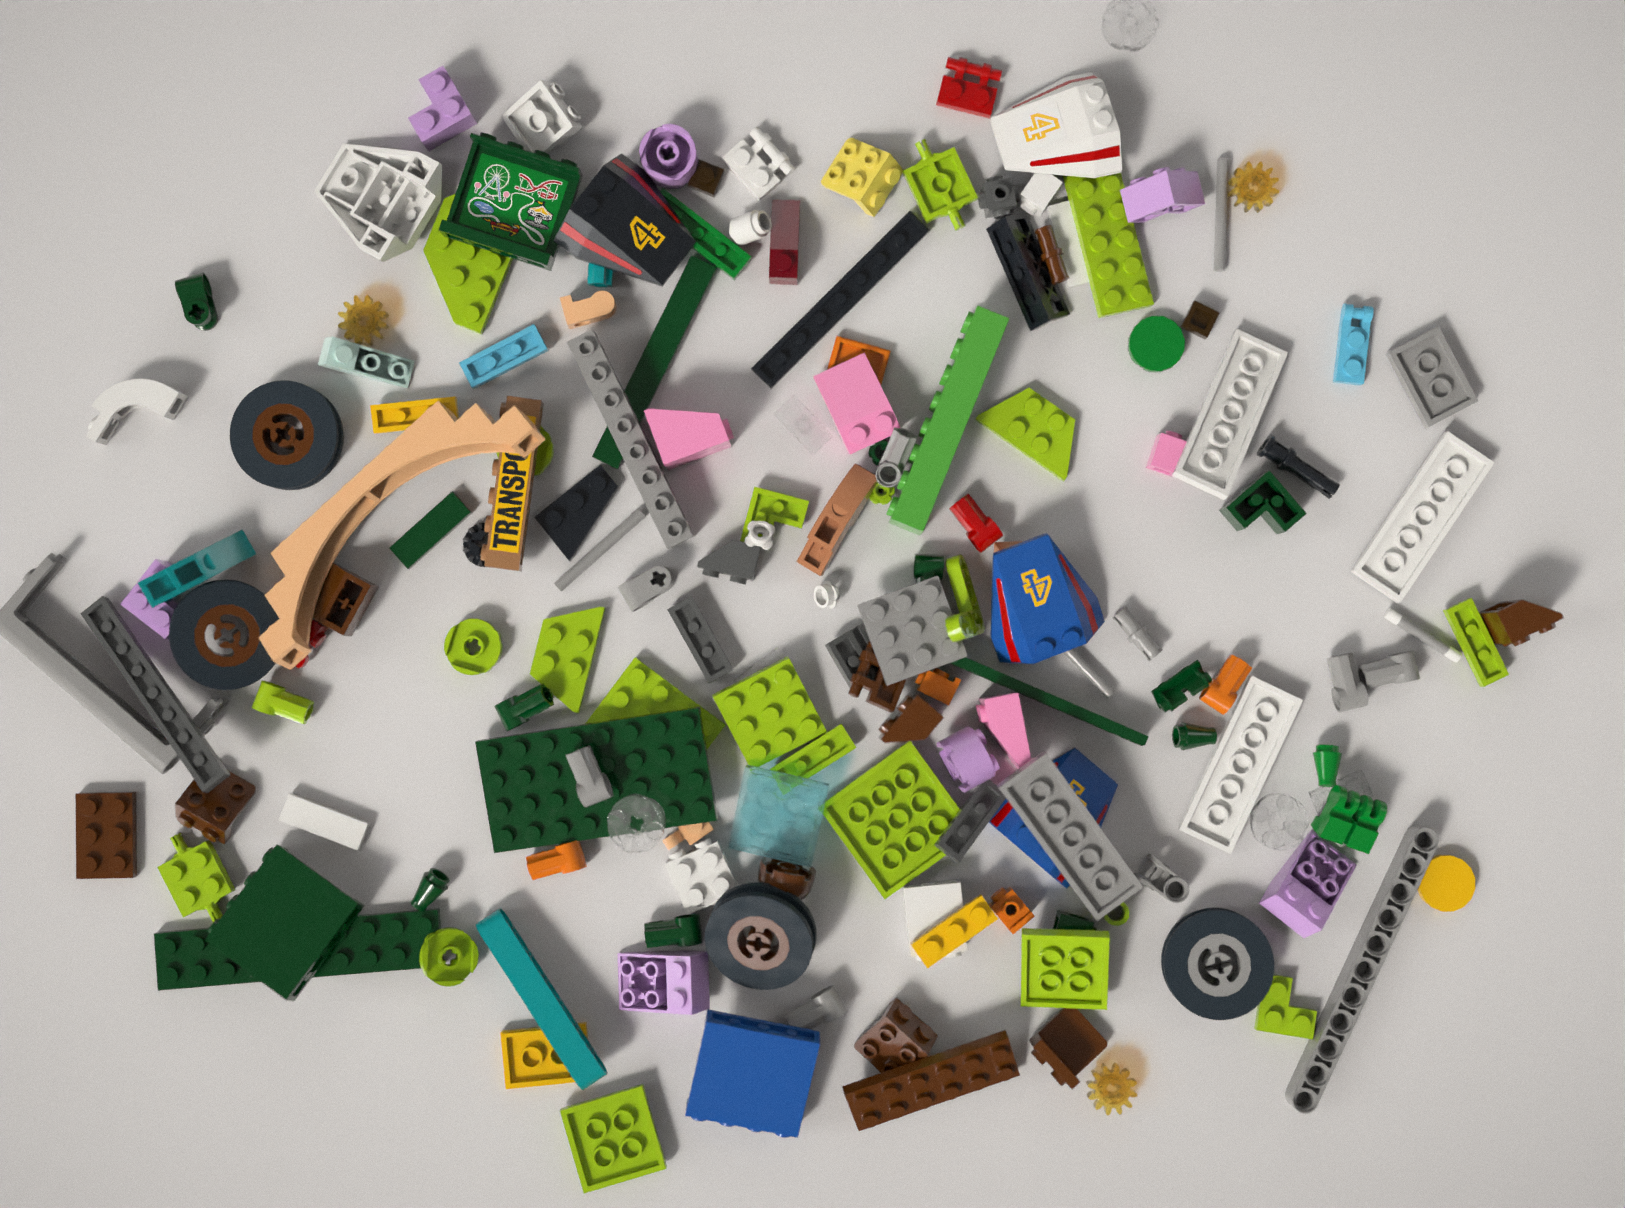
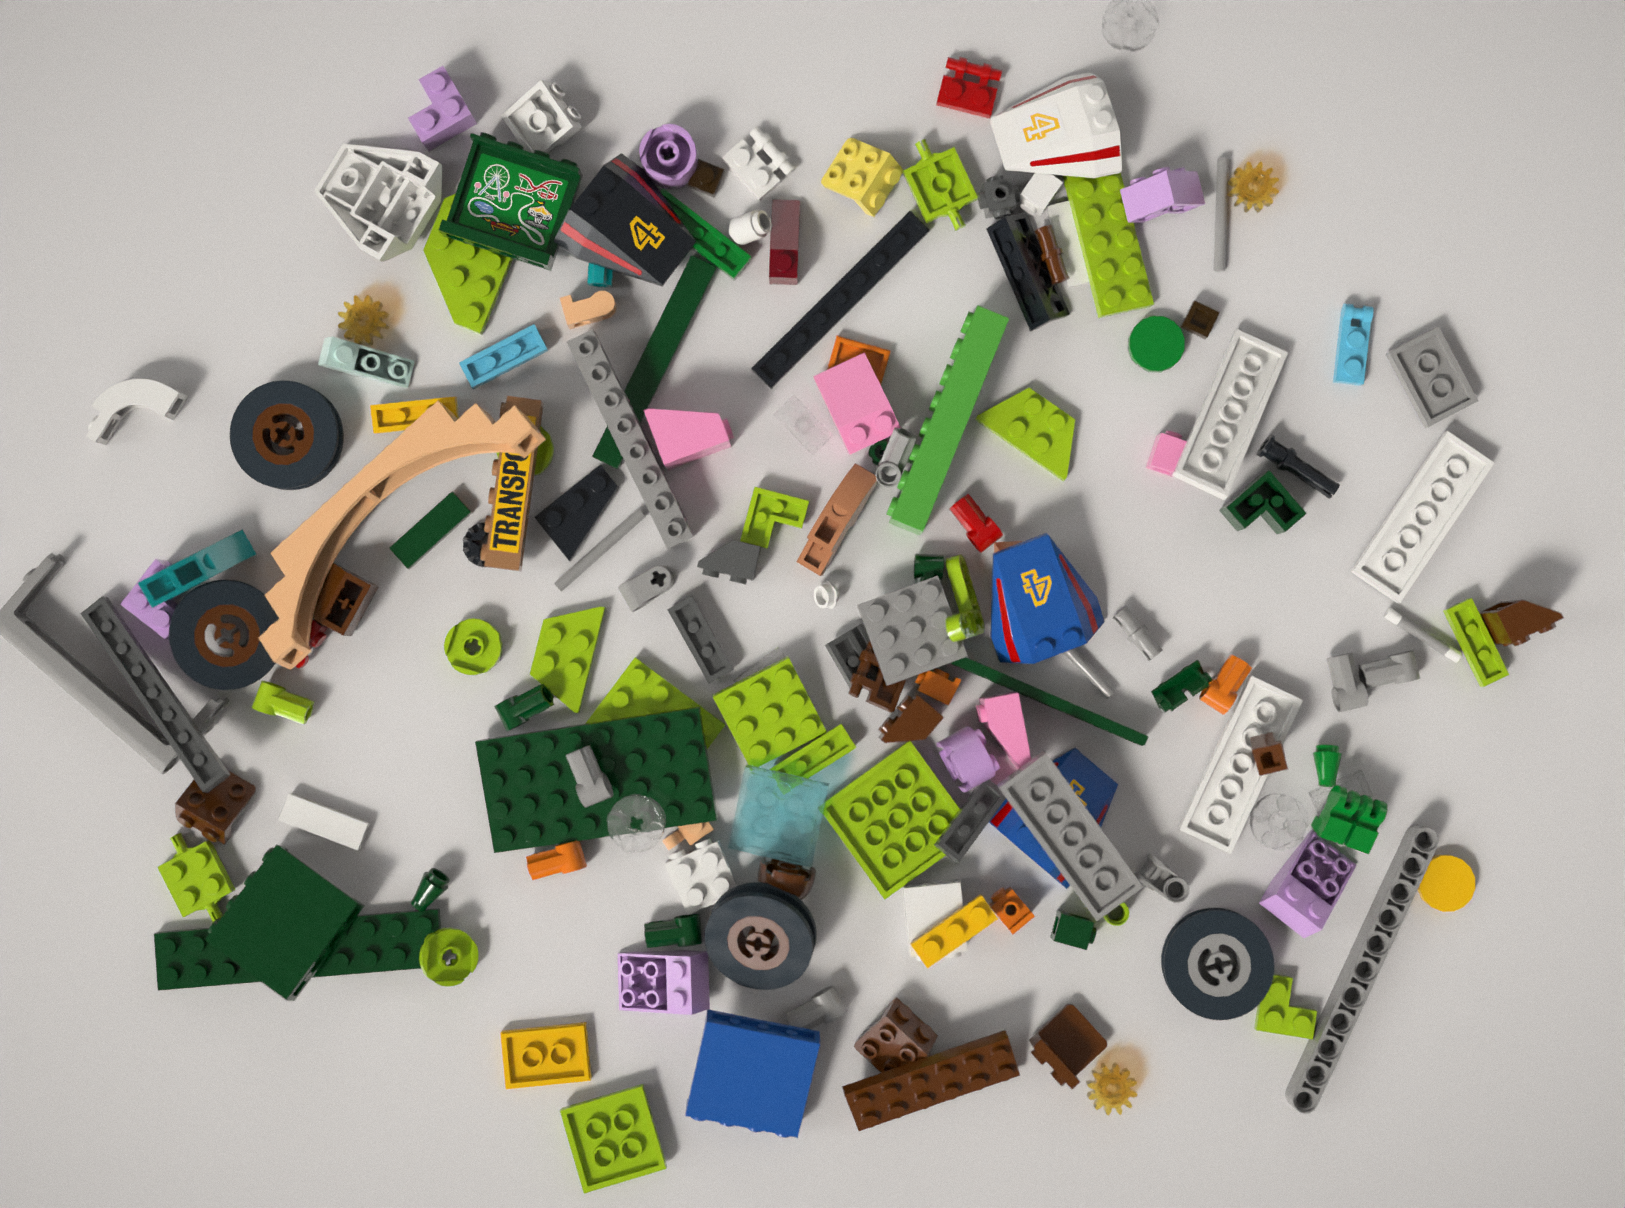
(106, 835): reddish brown plate -> none
(196, 297): dark green piece -> none
(541, 999): teal beam -> none
(763, 528): white plate -> none
(883, 498): lime plate -> none
(1064, 968): lime plate -> none
(1191, 736): dark green cone -> none
(1268, 754): none -> reddish brown brick

